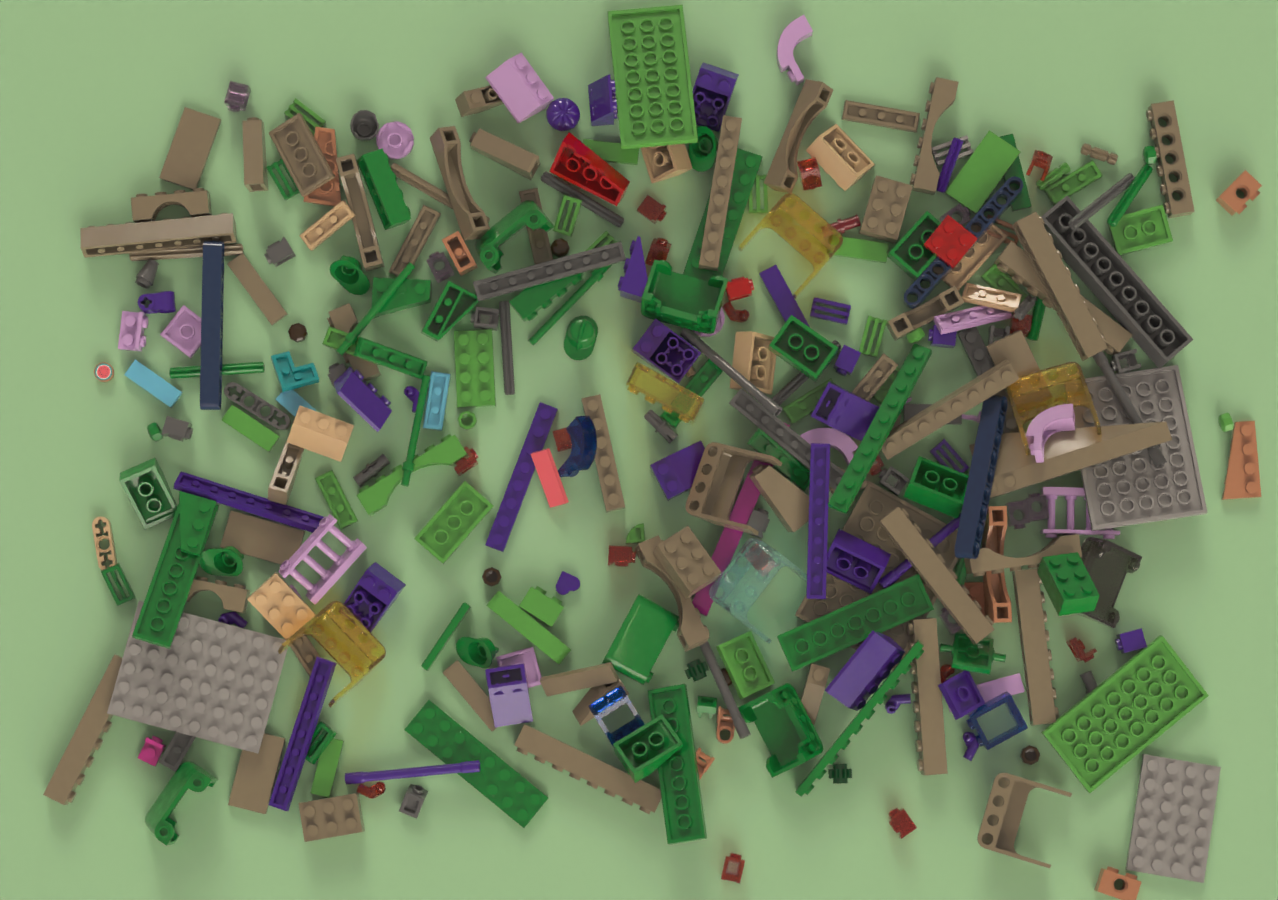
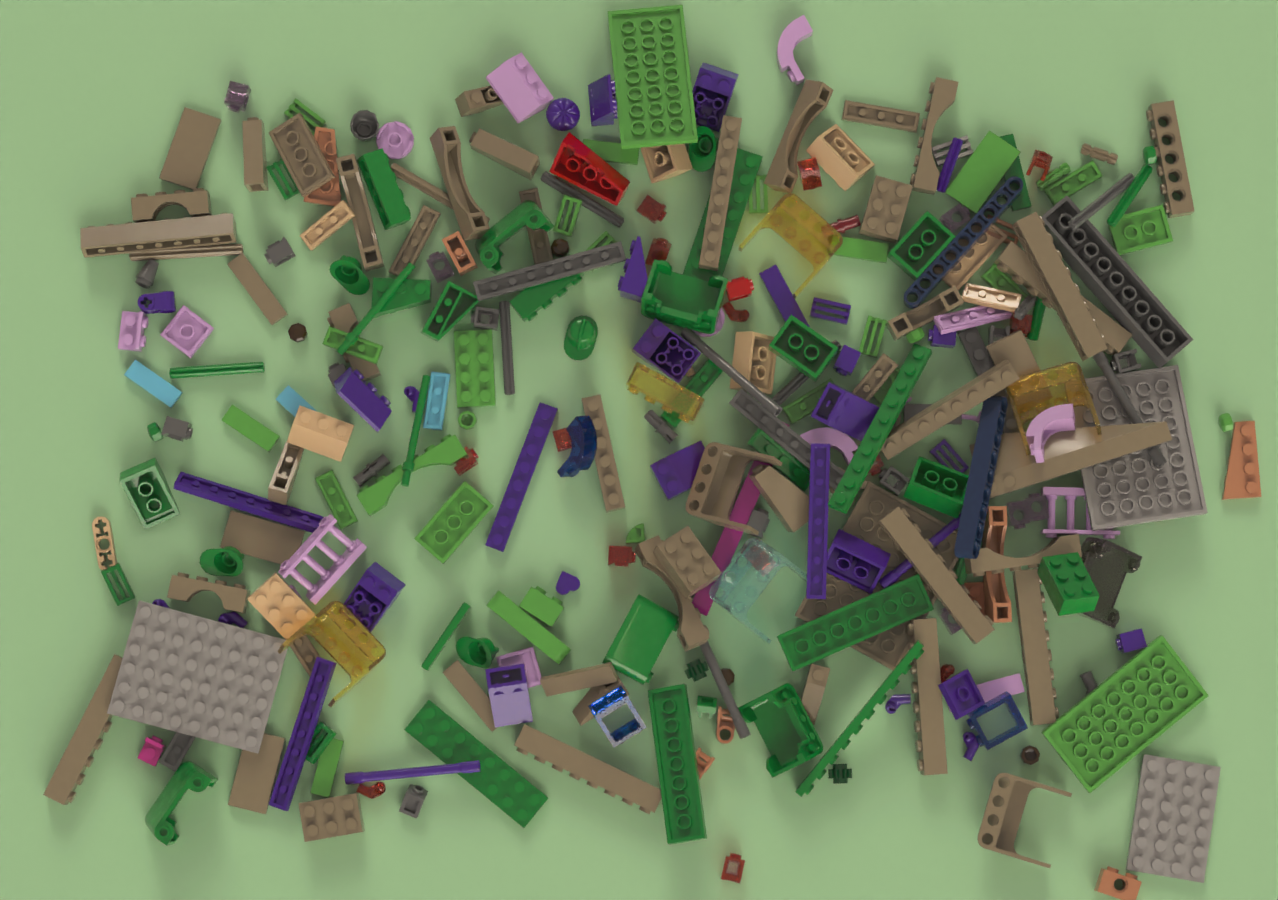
(104, 372): tile -> none
(169, 588): green plate -> none
(194, 521): green wing -> none
(212, 325): dark blue beam -> none
(256, 407): dark grey beam -> none
(291, 376): teal plate -> none
(390, 358): green tile -> none
(491, 576): dark brown tile -> none
(549, 477): coral tile -> none
(597, 275): green bar -> none
(647, 748): green slope -> none
(745, 665): bright green plate -> none
(865, 670): dark purple slope -> none
(901, 822): clear red window -> none
(950, 241): red plate -> none
(972, 656): green plate -> none
(1077, 648): clear red bracket -> none
(1244, 183): nougat brick -> none

